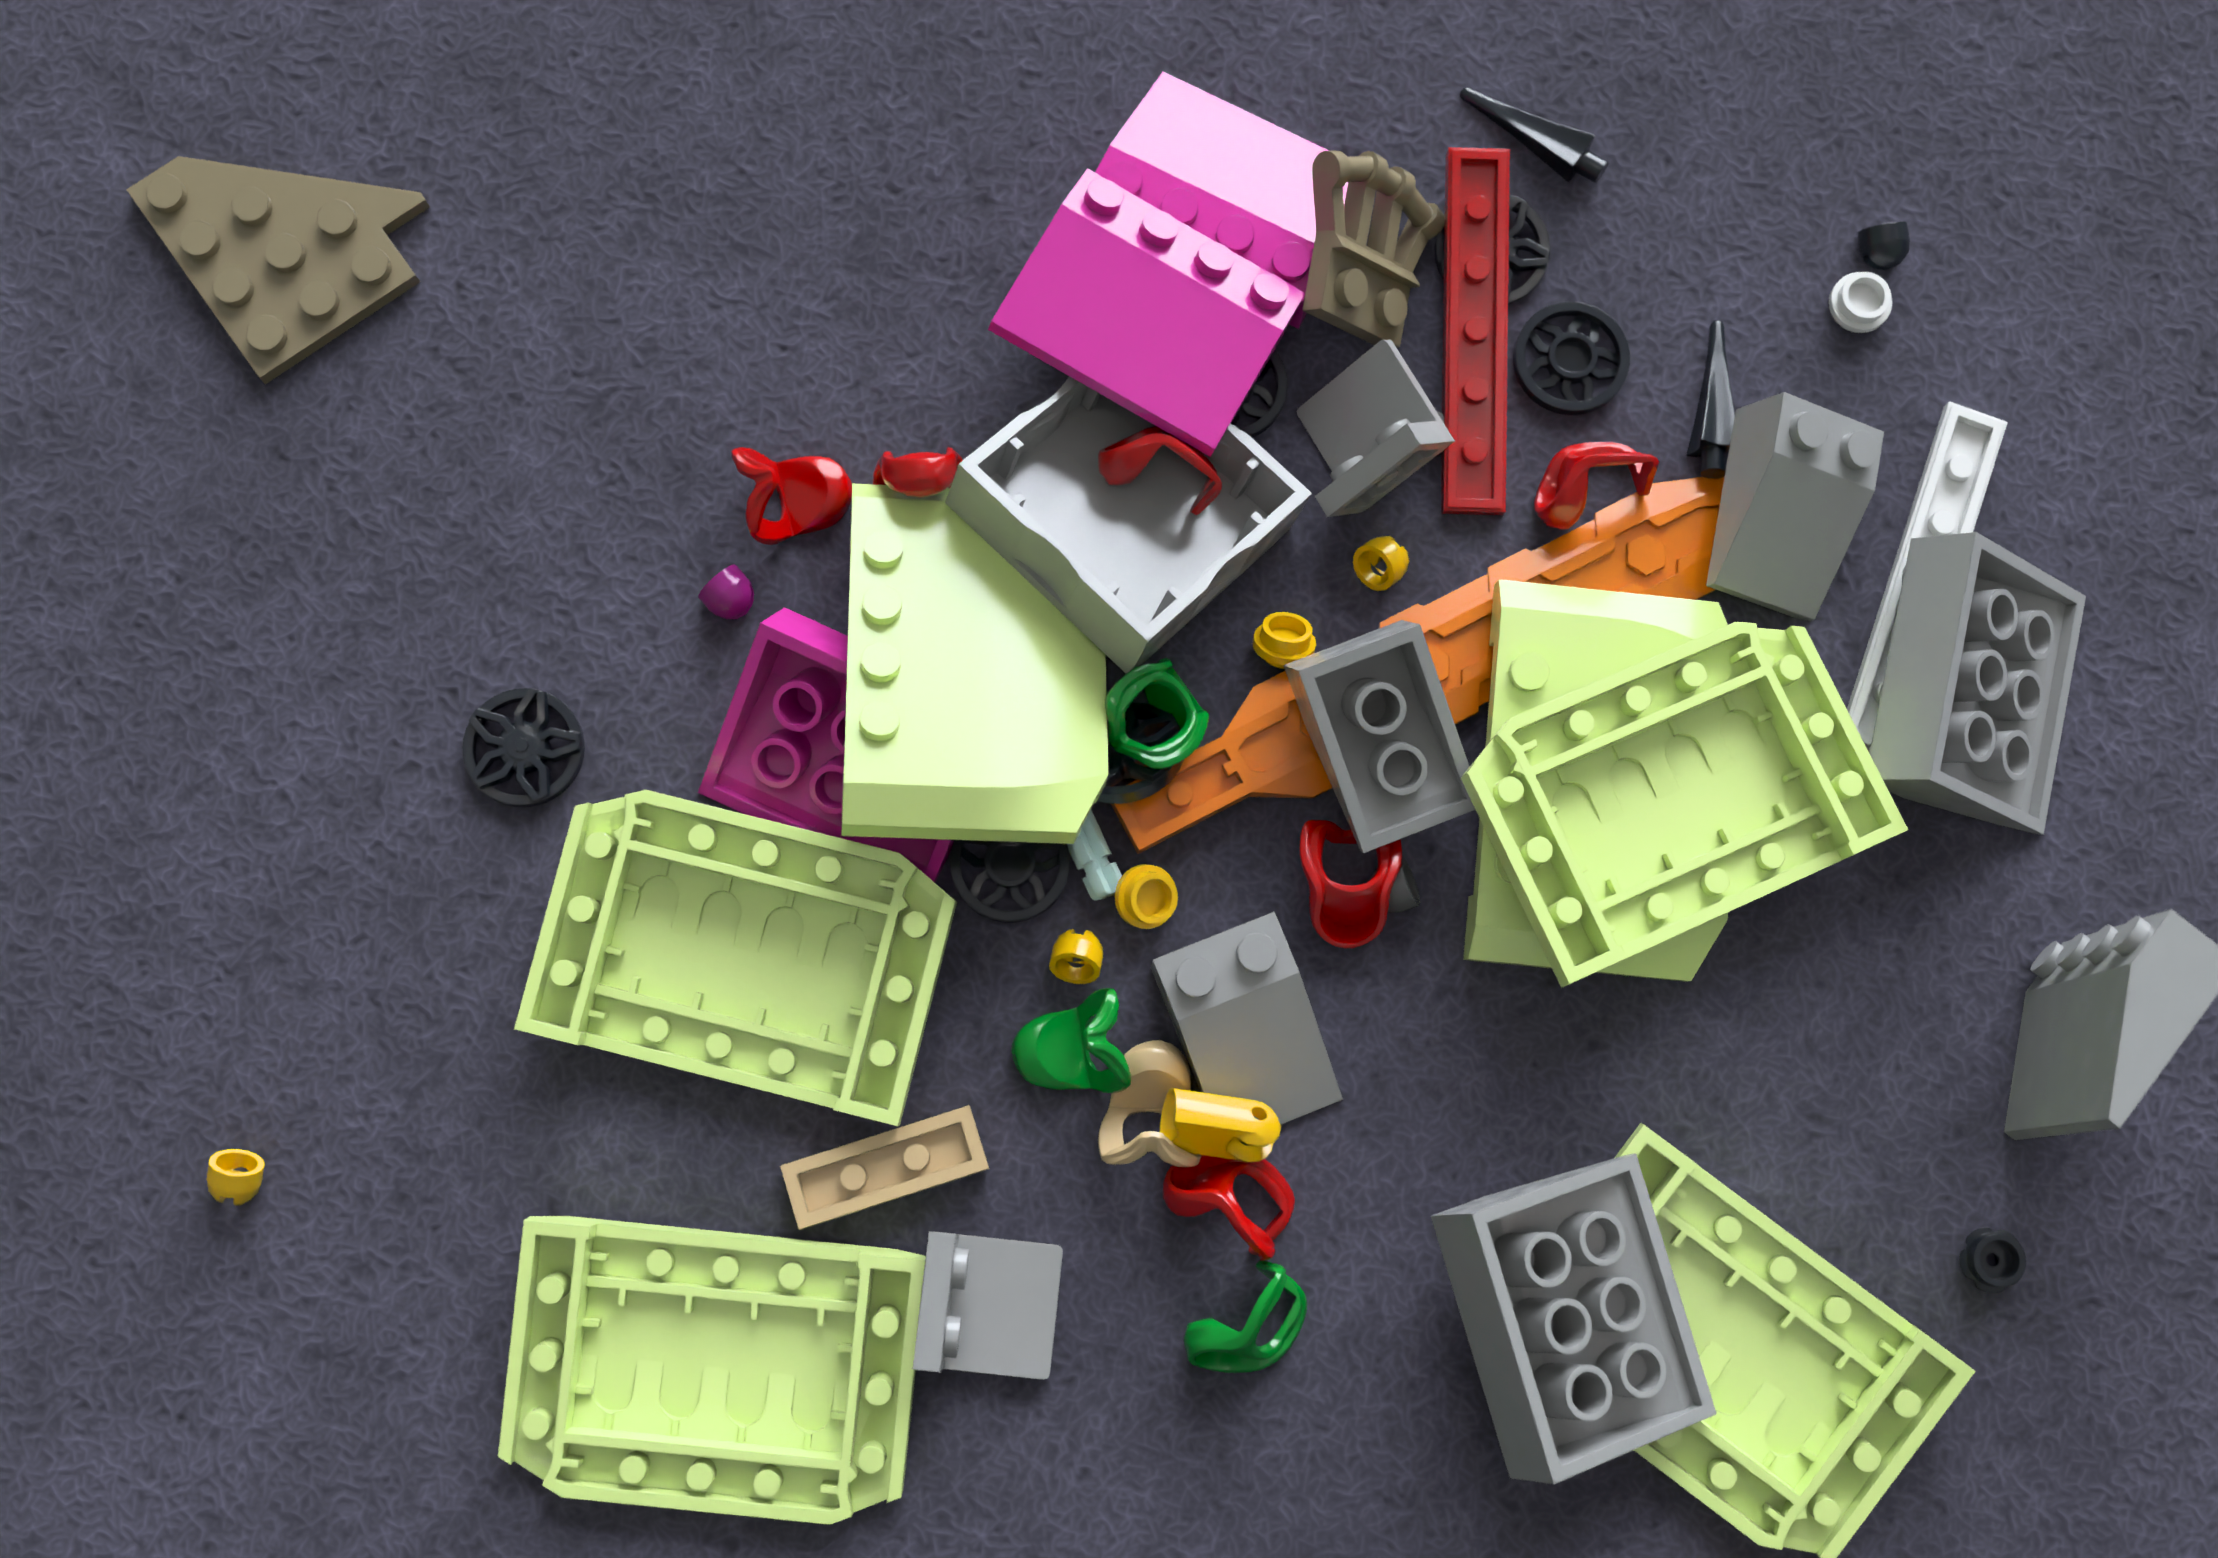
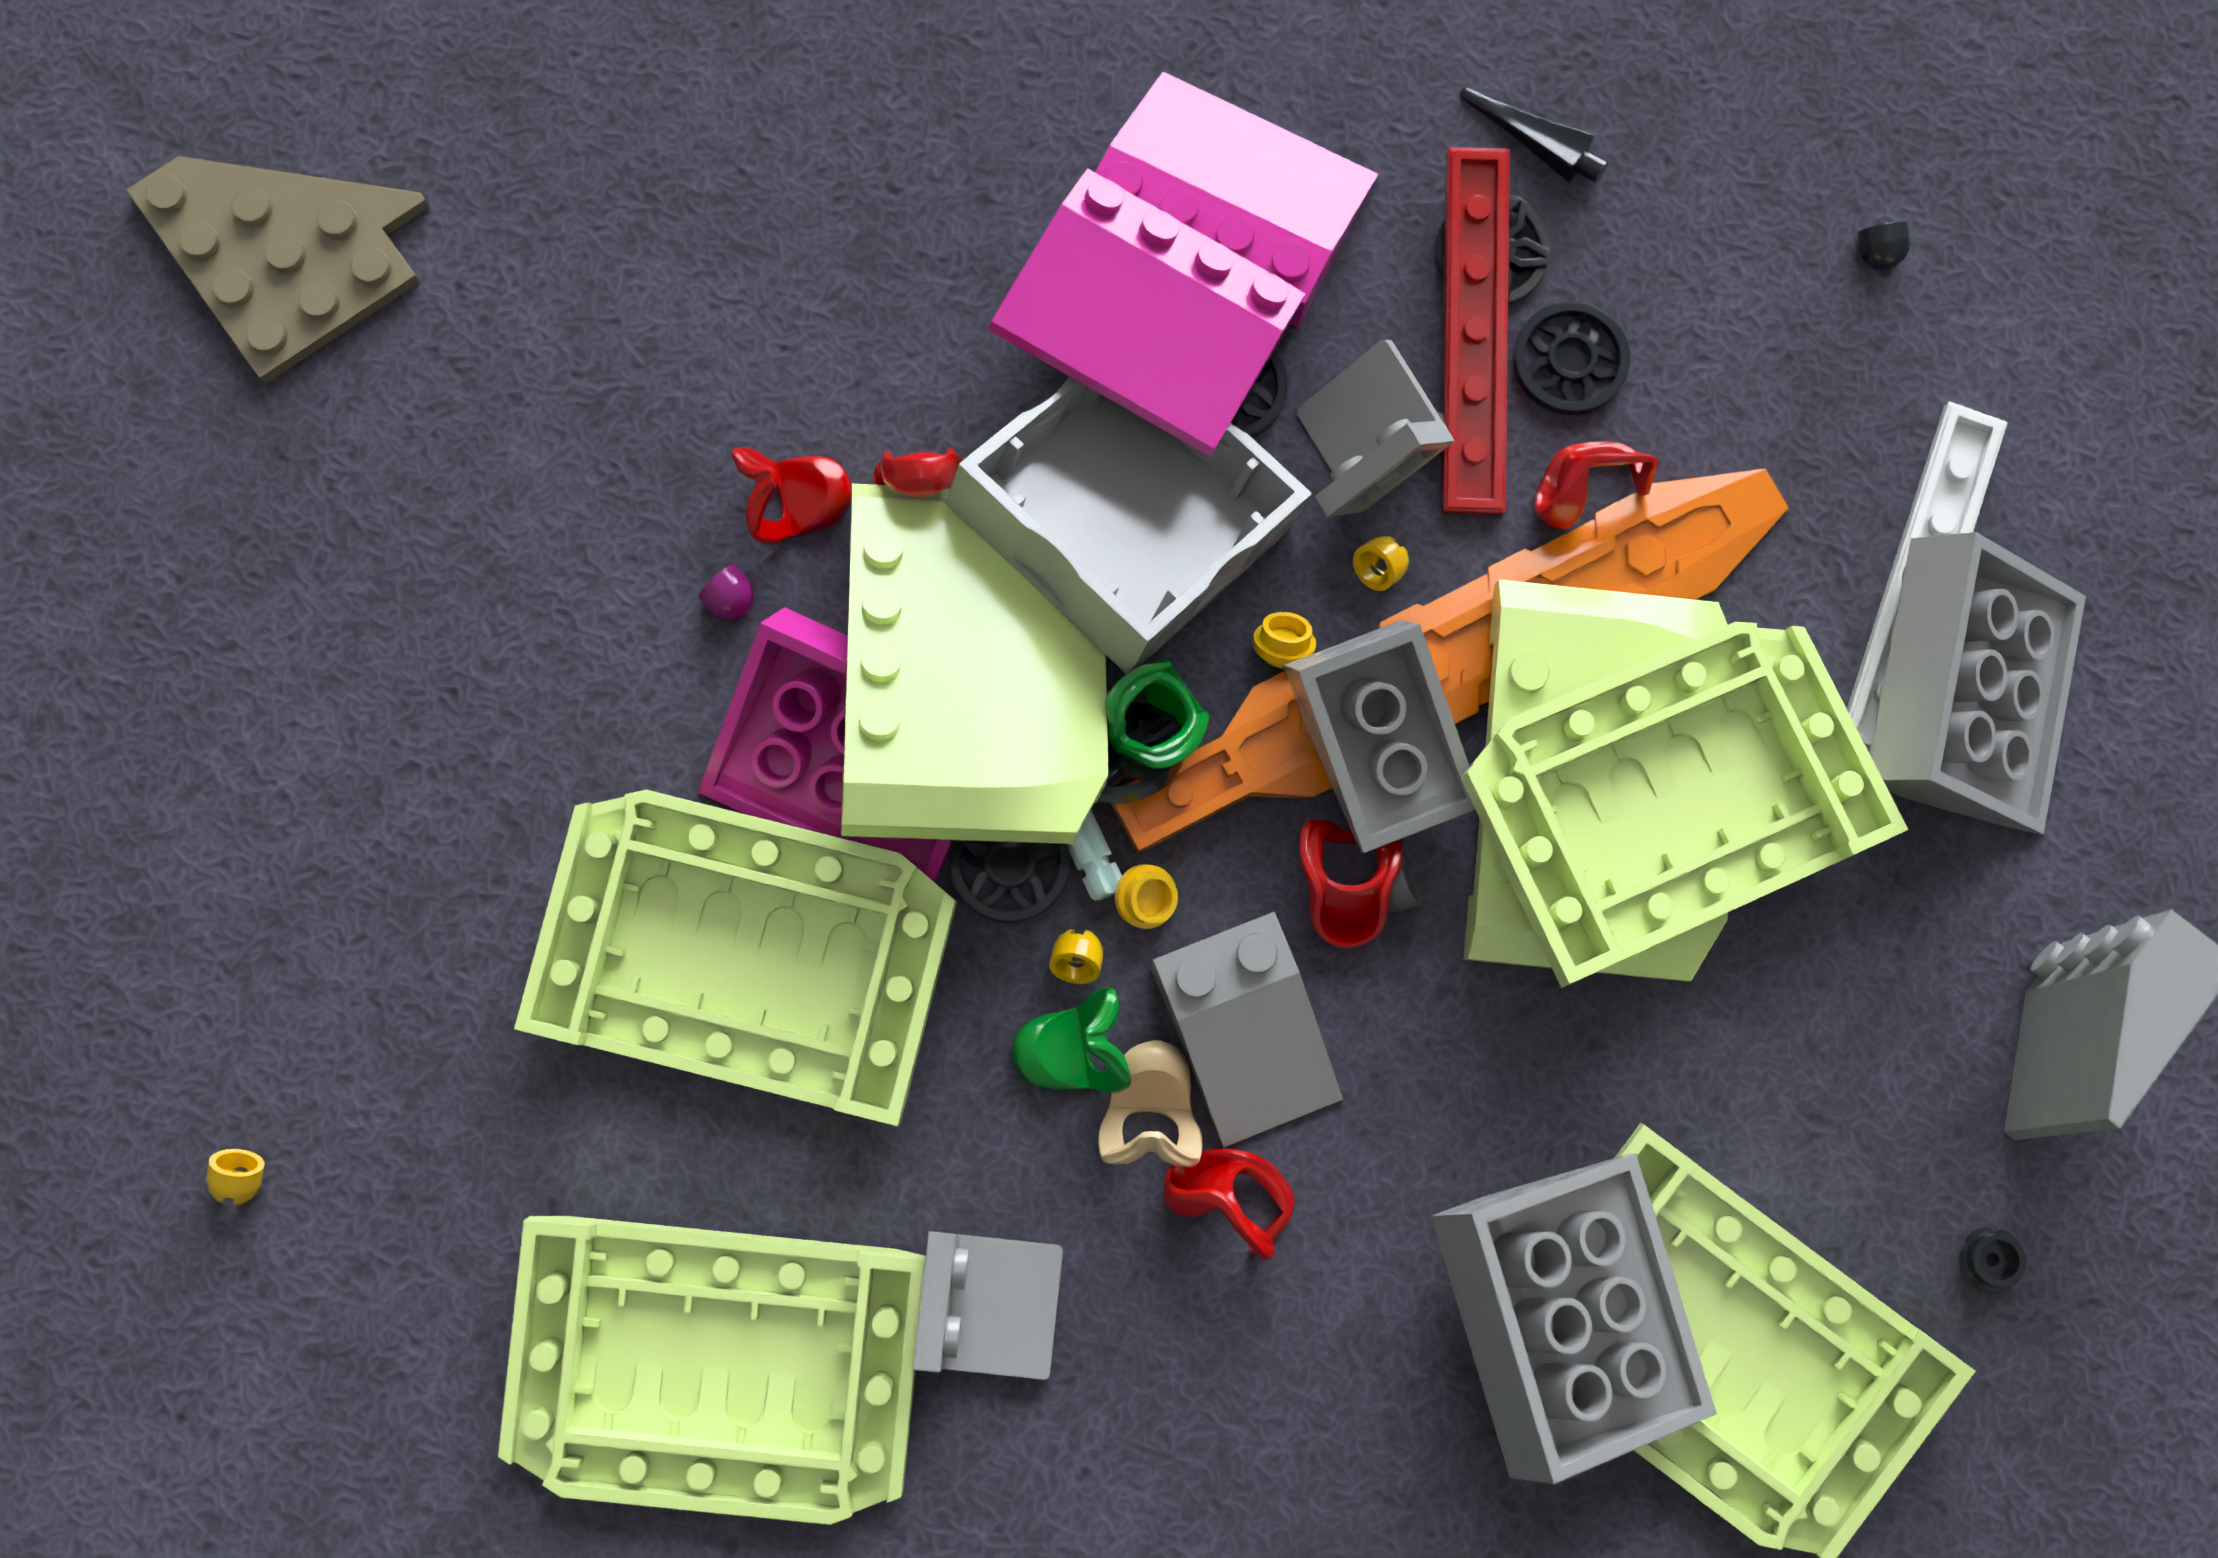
(523, 747): black wheel -> none
(884, 1167): tan plate -> none
(1128, 457): red piece -> none
(1218, 1125): yellow piece -> none
(1229, 1351): green piece -> none
(1359, 284): dark tan plate -> none
(1715, 409): black piece -> none
(1791, 502): light grey slope -> none
(1860, 302): white plate -> none

